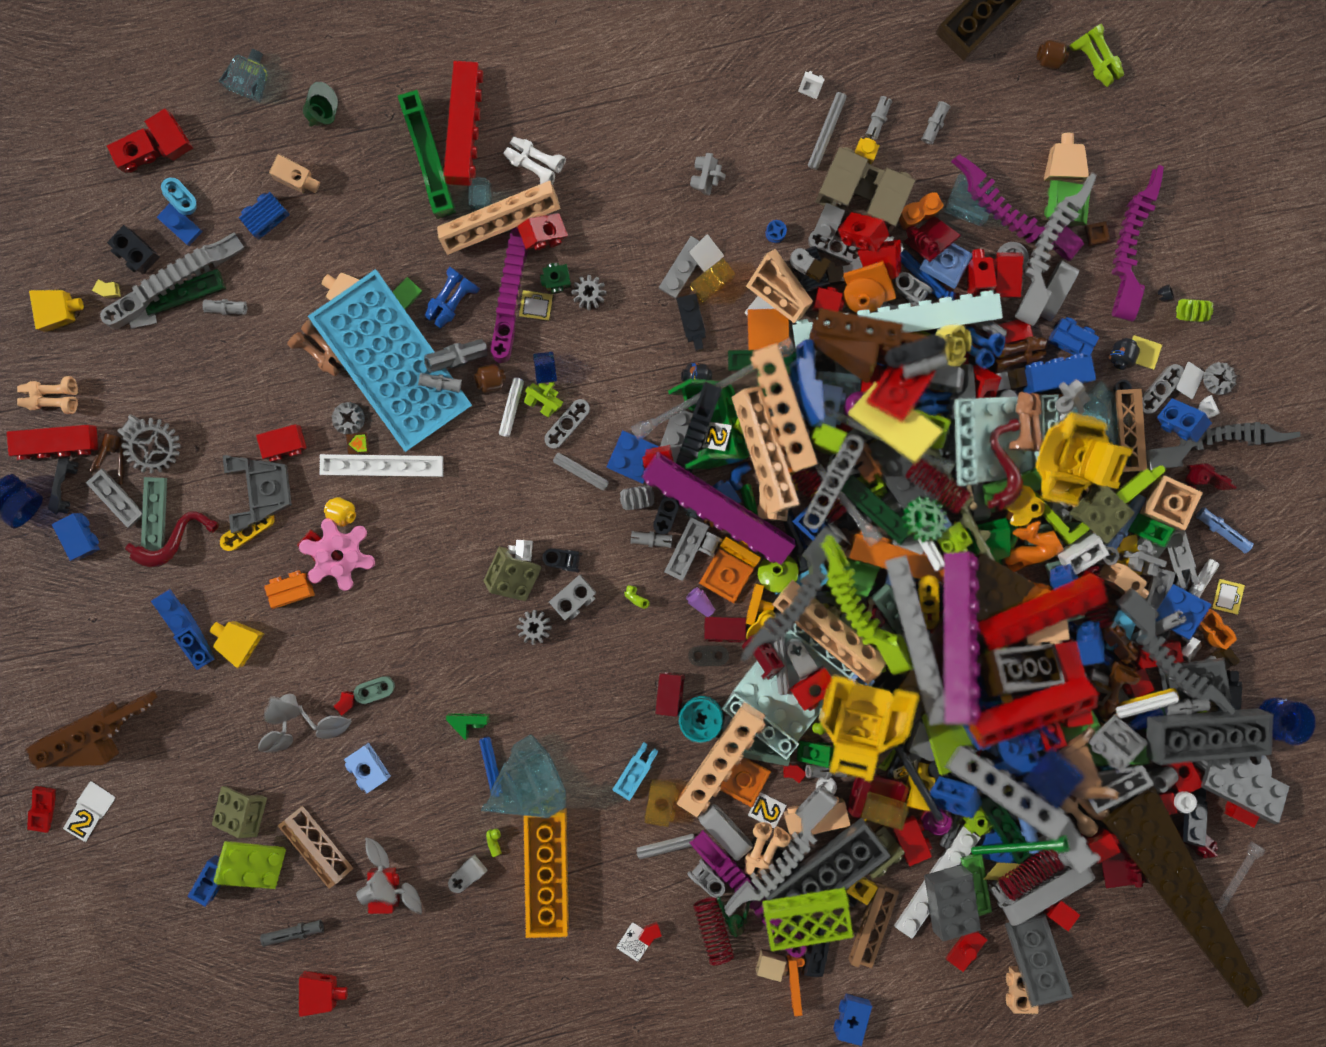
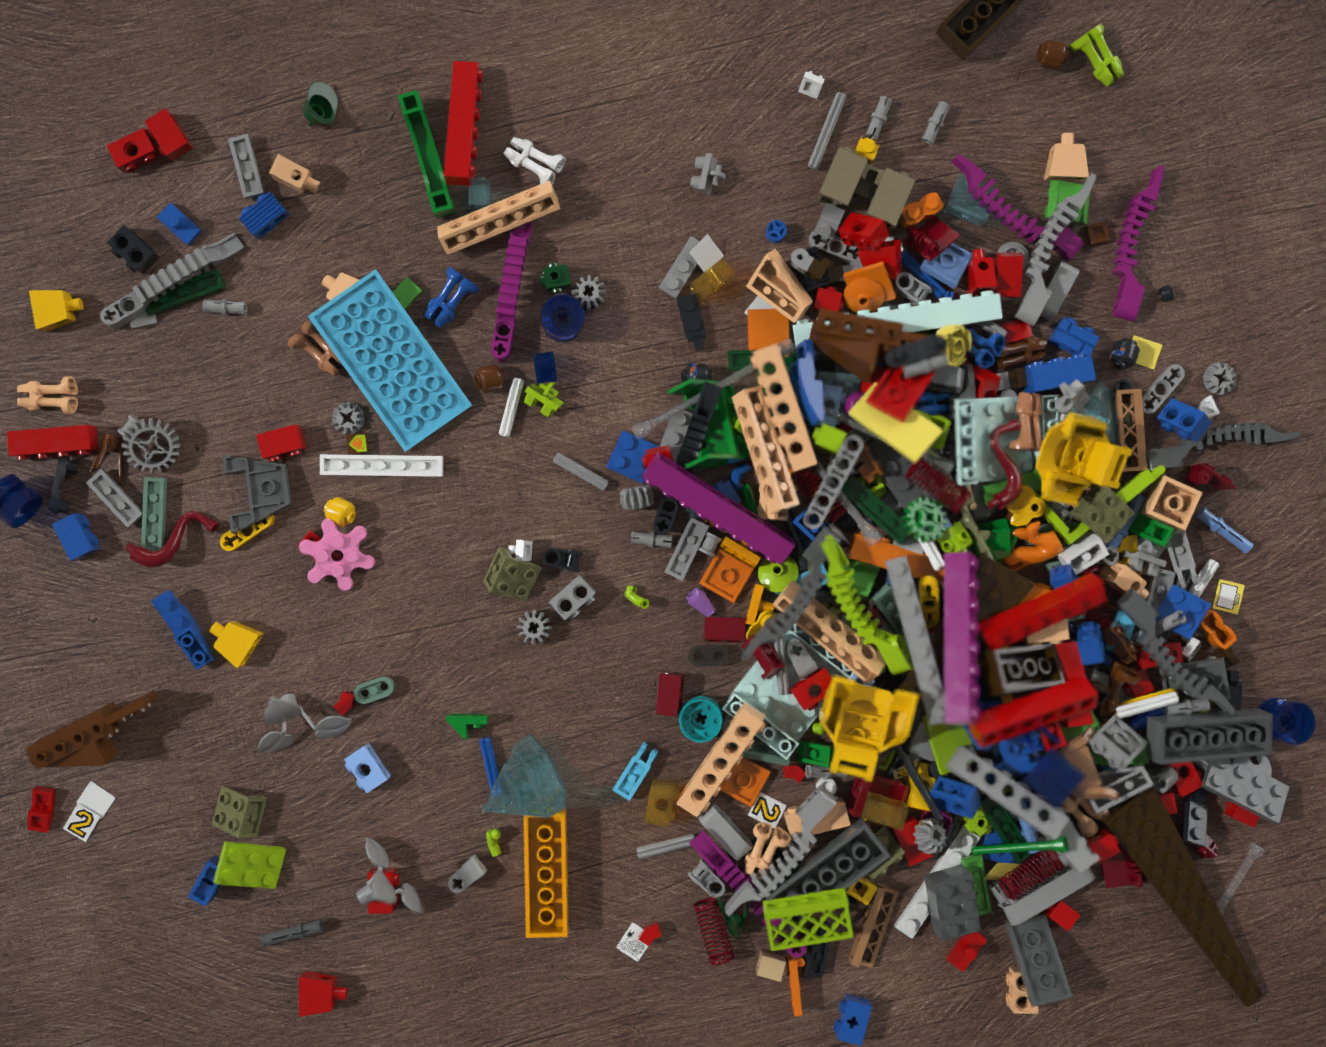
(107, 290): light yellow piece -> none
(179, 197): medium azure plate -> none
(246, 76): clear light blue torso -> none
(246, 166): none -> light grey plate
(288, 590): orange brick -> none
(310, 852): medium nougat fence -> none
(440, 382): light grey pin -> none
(455, 355): dark grey piece -> none
(536, 305): sticker -> none
(542, 231): red brick -> none
(561, 306): none -> clear blue wheel
(561, 439): light grey beam -> none
(717, 436): sticker -> none
(930, 836): none -> light grey gear
(1185, 802): white tile -> none
(1190, 380): white sticker -> none
(1194, 310): lime gear -> none

